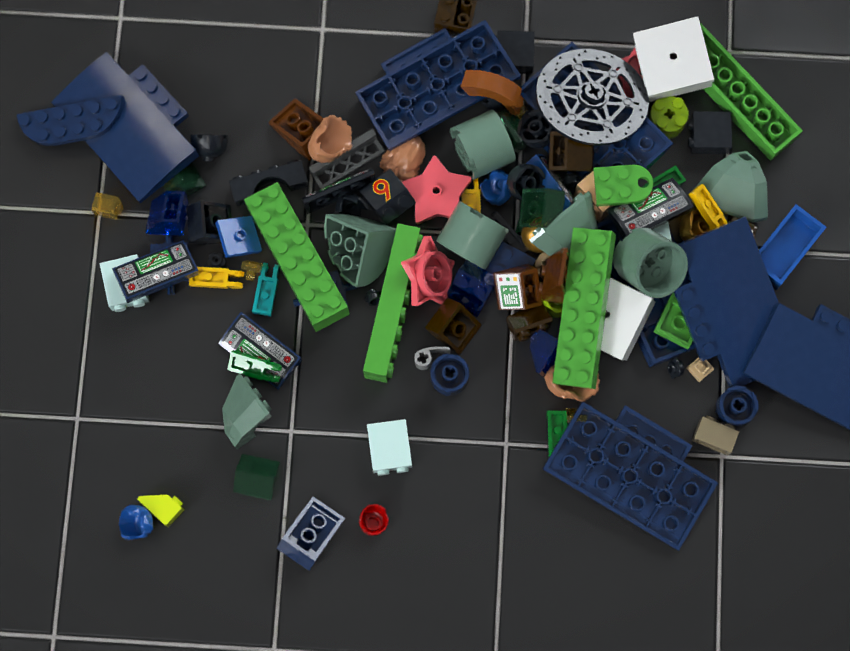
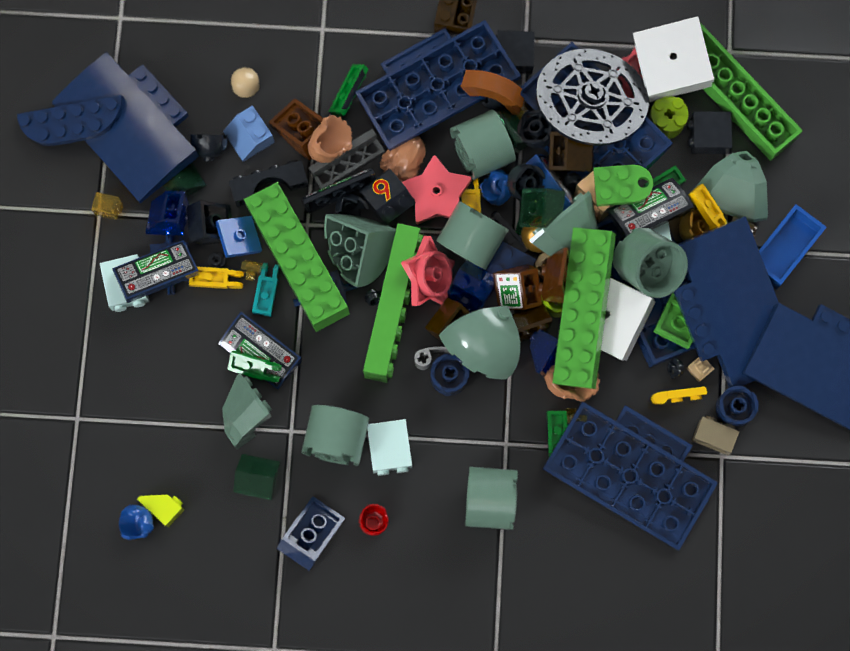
(245, 82): none -> tan hair
(248, 134): none -> medium blue slope
(335, 435): none -> sand green brick
(347, 91): none -> green plate
(485, 341): none -> sand green brick
(491, 498): none -> sand green brick
(678, 395): none -> yellow hinge

